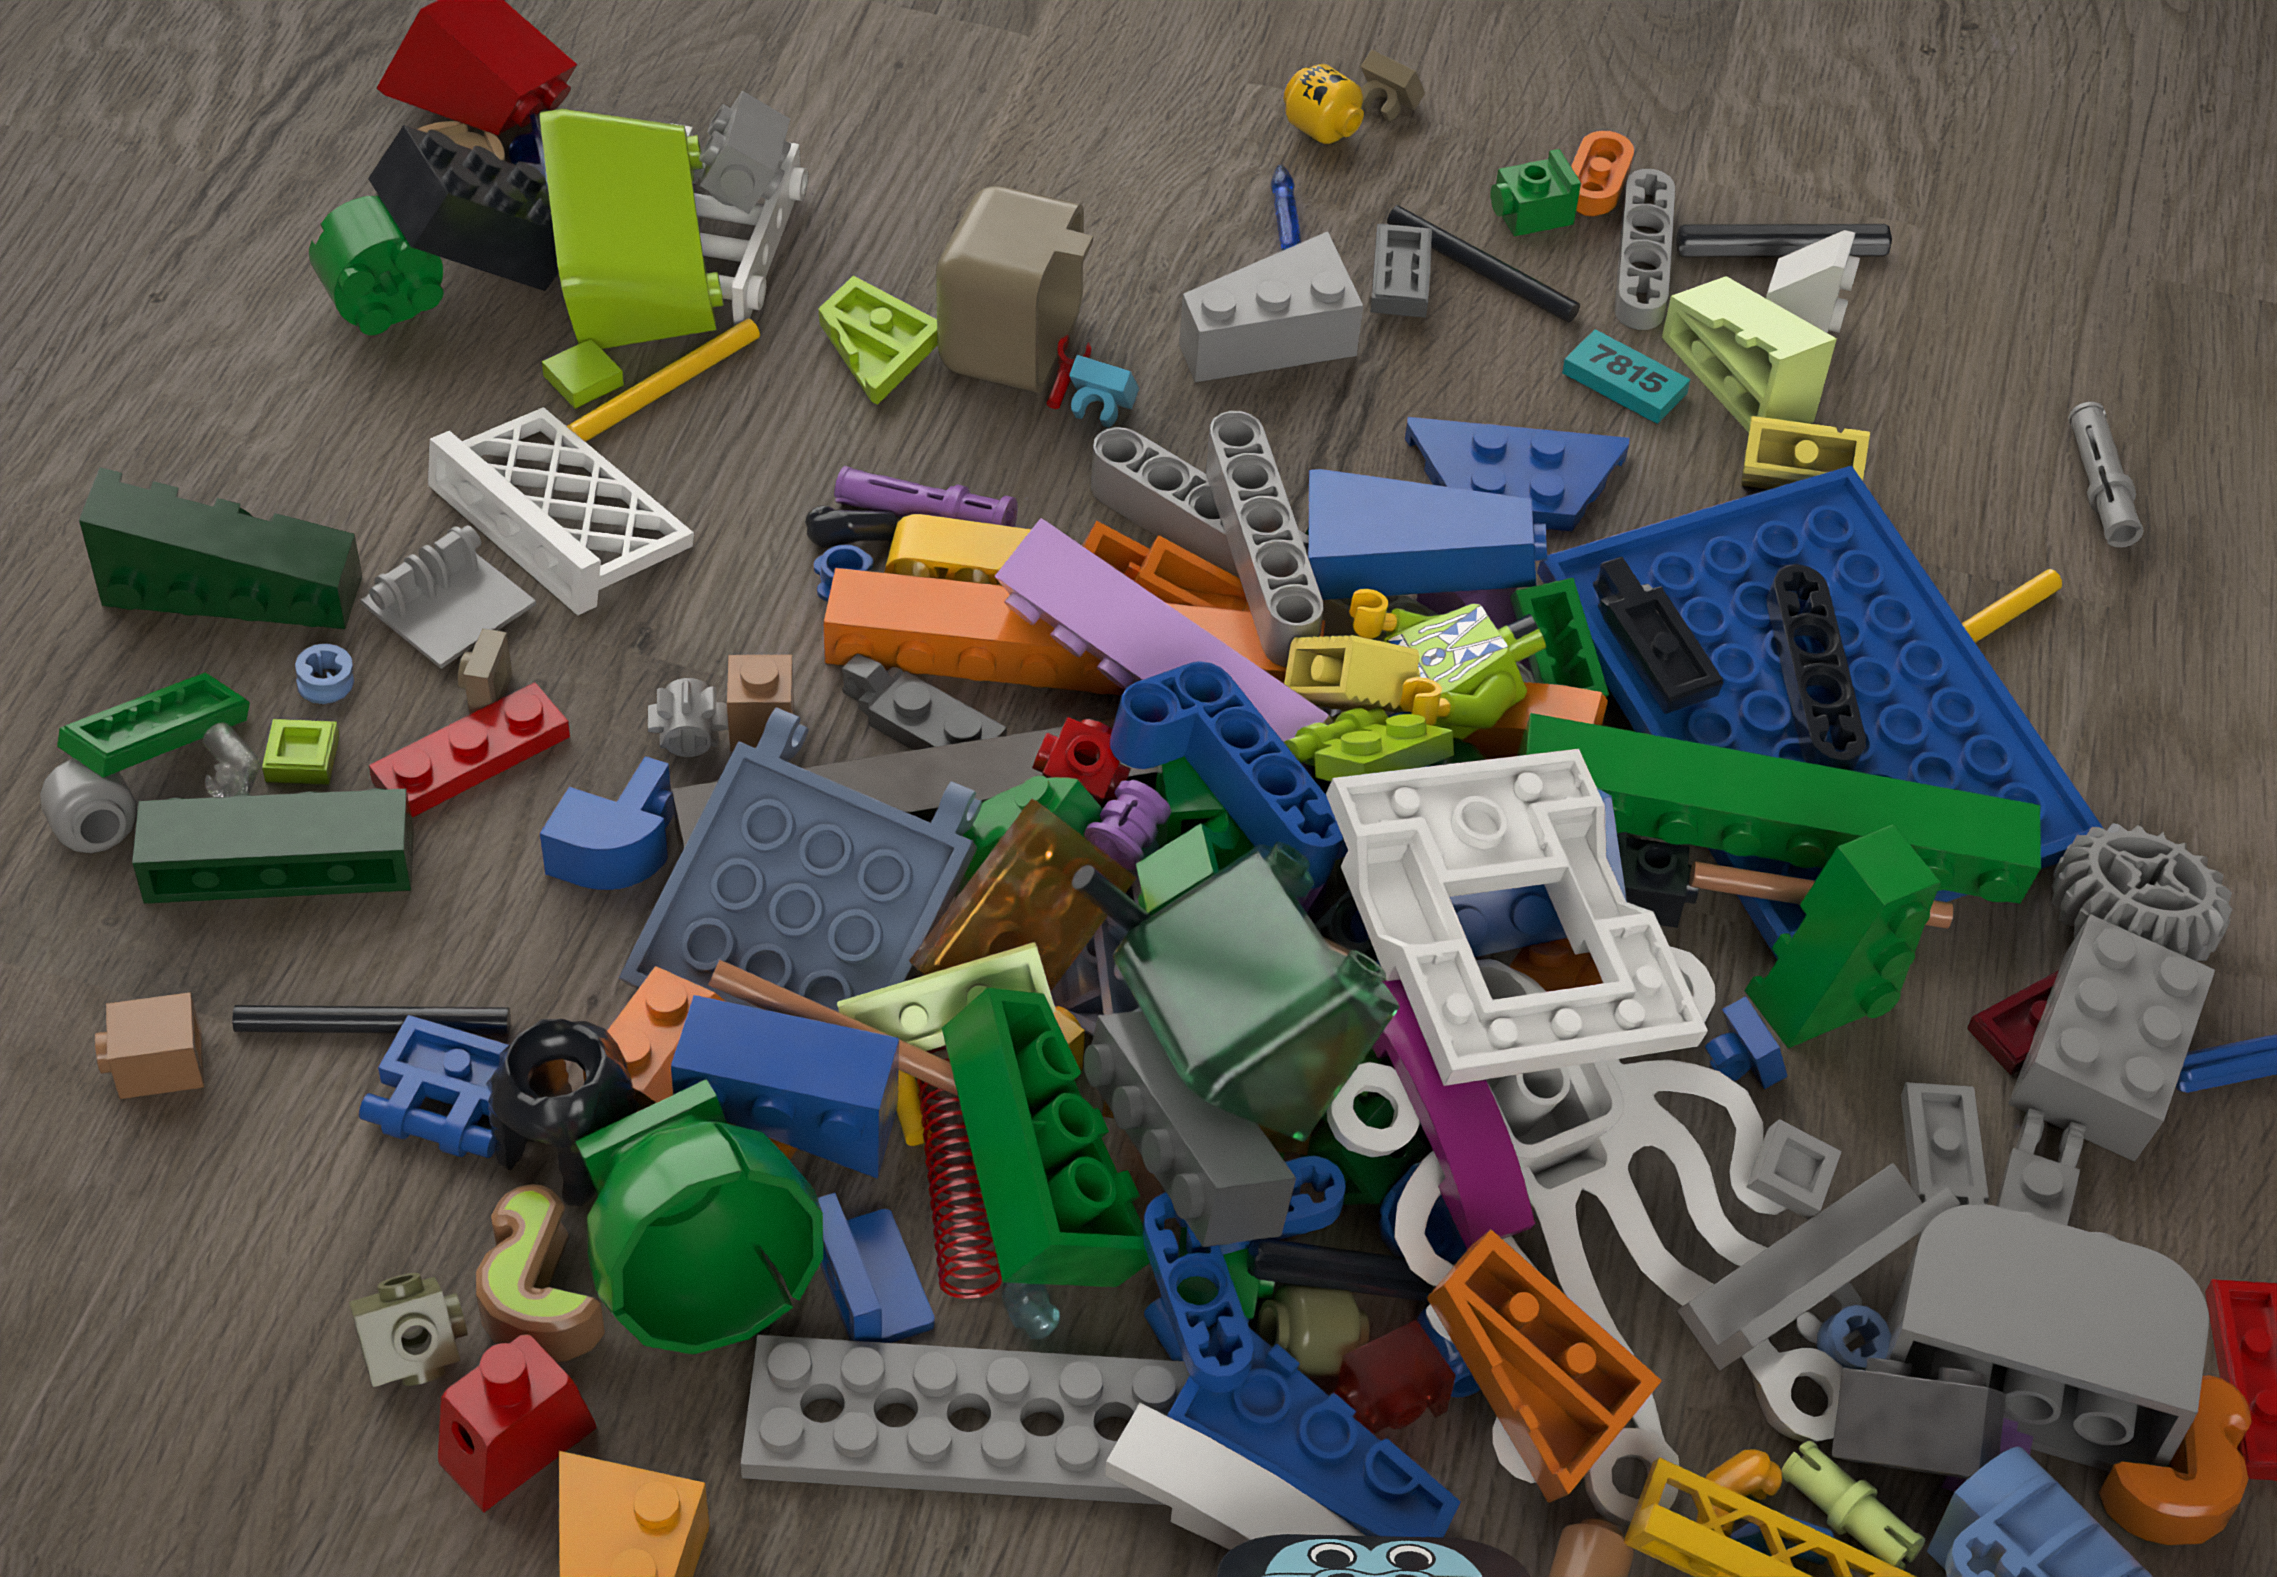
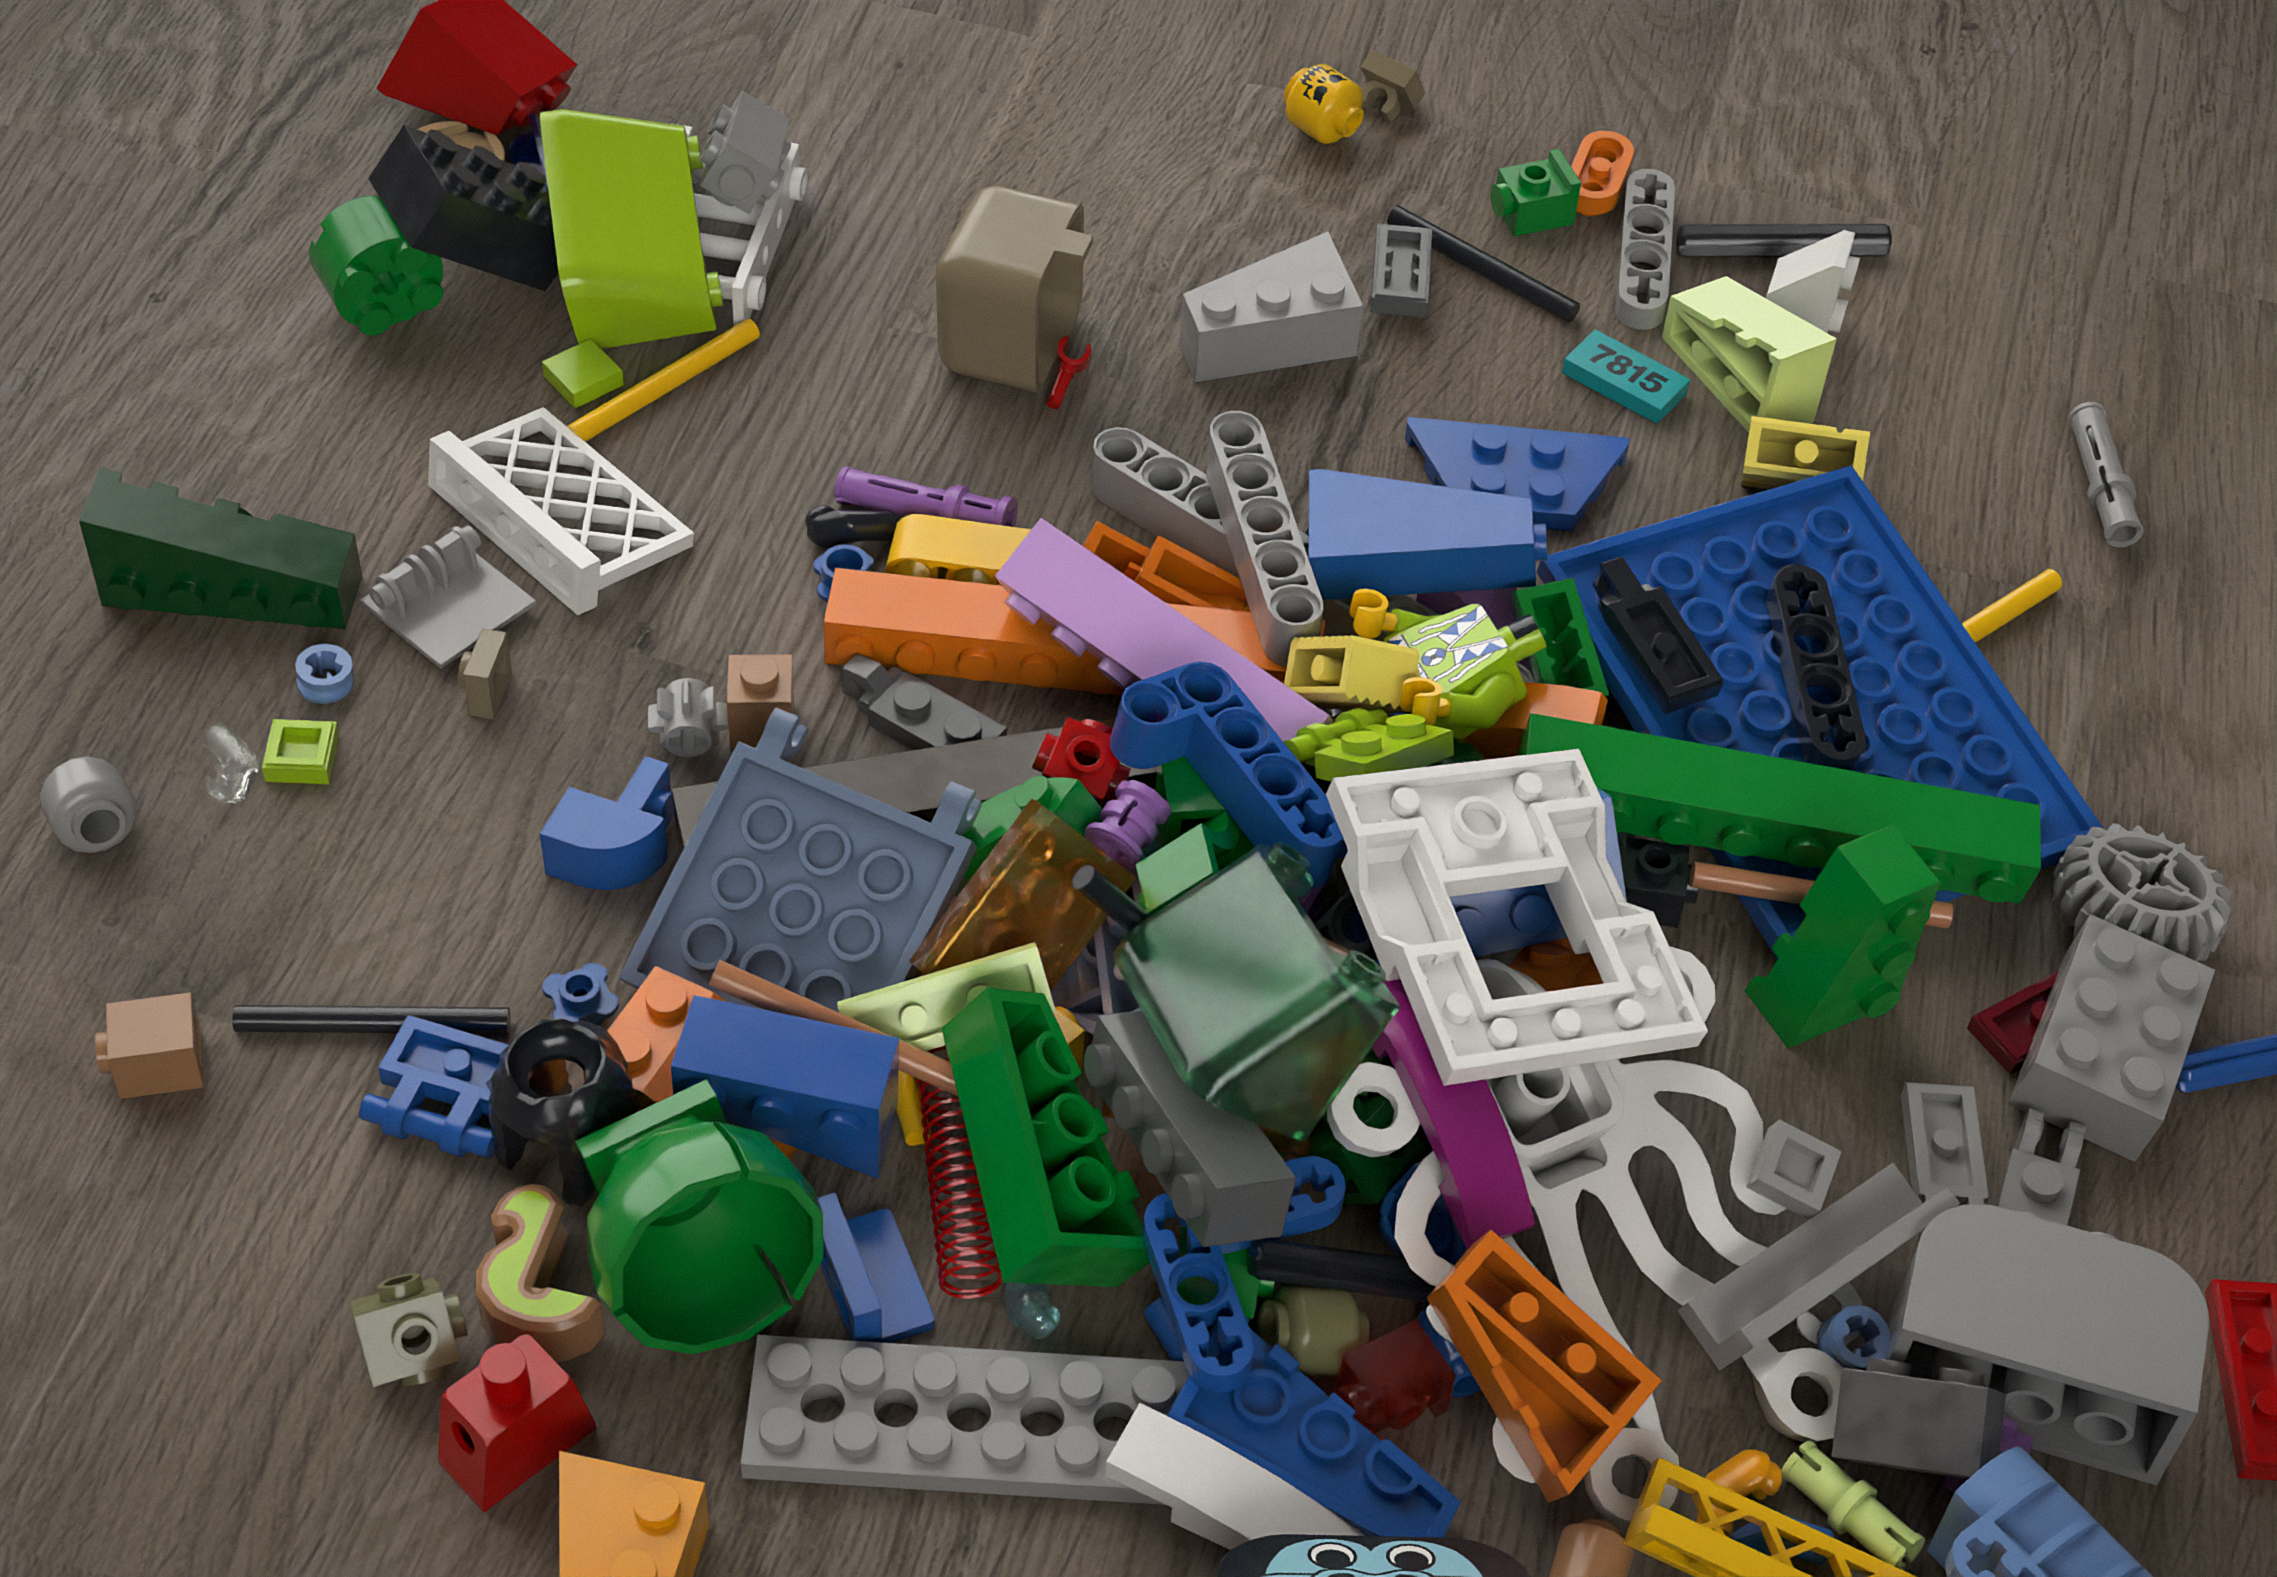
(152, 724): green plate -> none
(273, 845): brick -> none
(472, 749): plate -> none
(592, 1007): none -> blue plate
(877, 335): lime wing -> none
(1101, 383): medium azure tile -> none
(1285, 208): clear blue piece -> none
(1746, 1047): blue tile -> none
(2203, 1479): orange animal -> none

